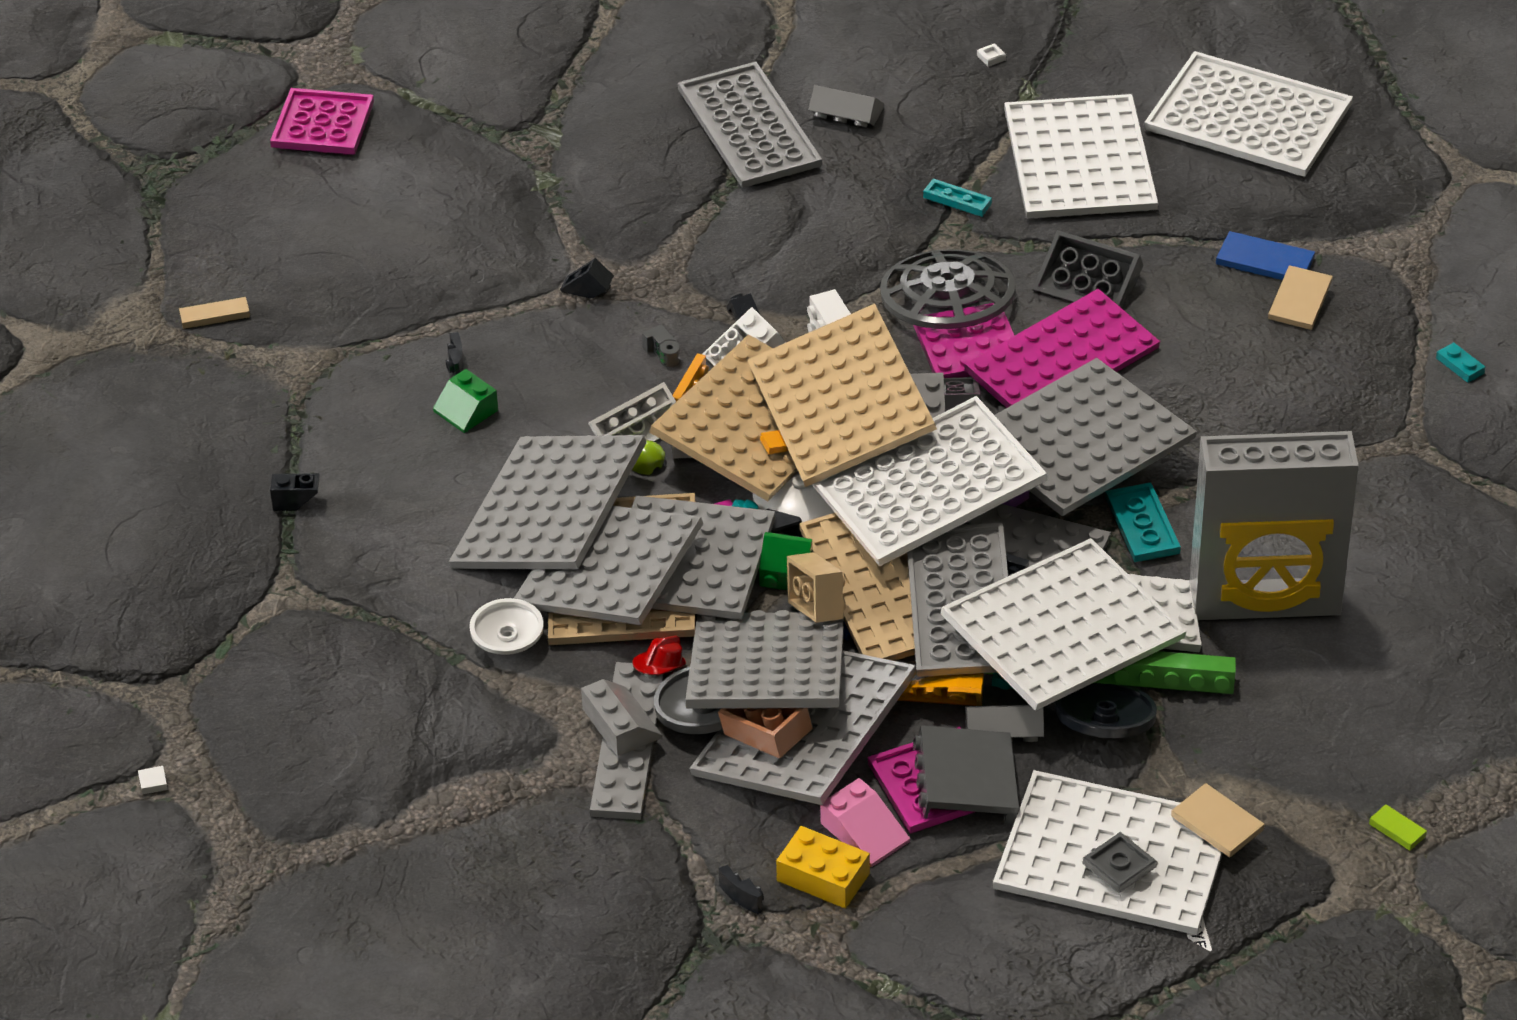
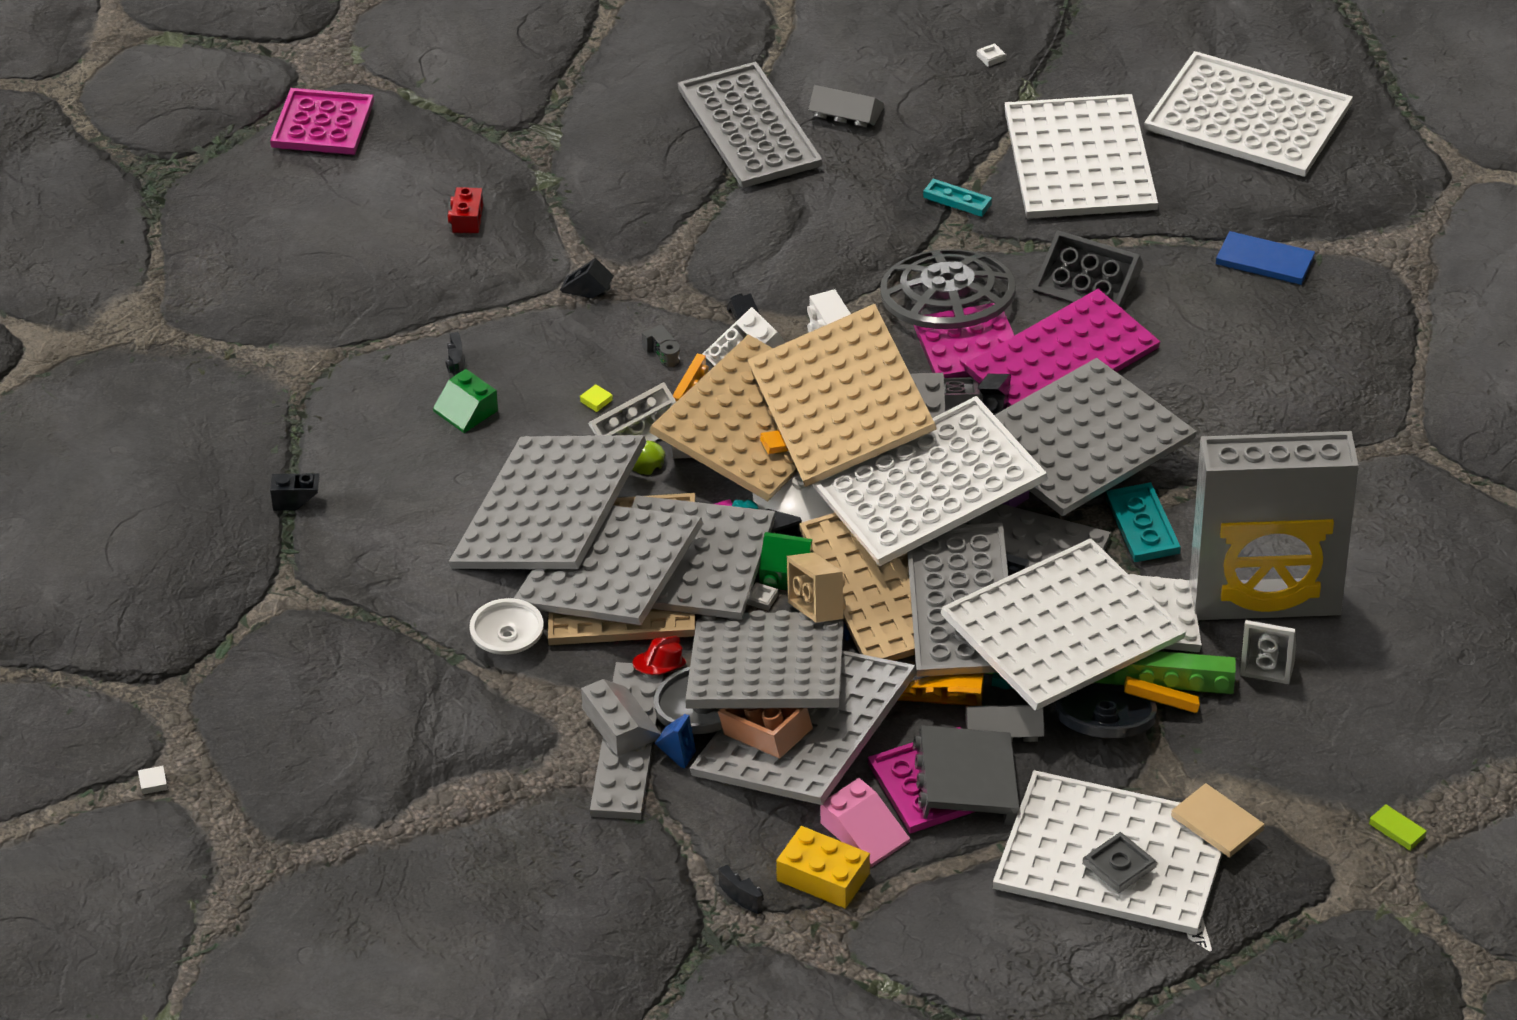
(214, 312): tan tile -> none
(466, 210): none -> red brick
(596, 398): none -> neon yellow tile
(678, 741): none -> blue slope
(762, 596): none -> white tile
(995, 391): none -> slope
(1161, 694): none -> light orange tile
(1268, 652): none -> white slope
(1300, 297): tan tile -> none
(1460, 362): teal plate -> none

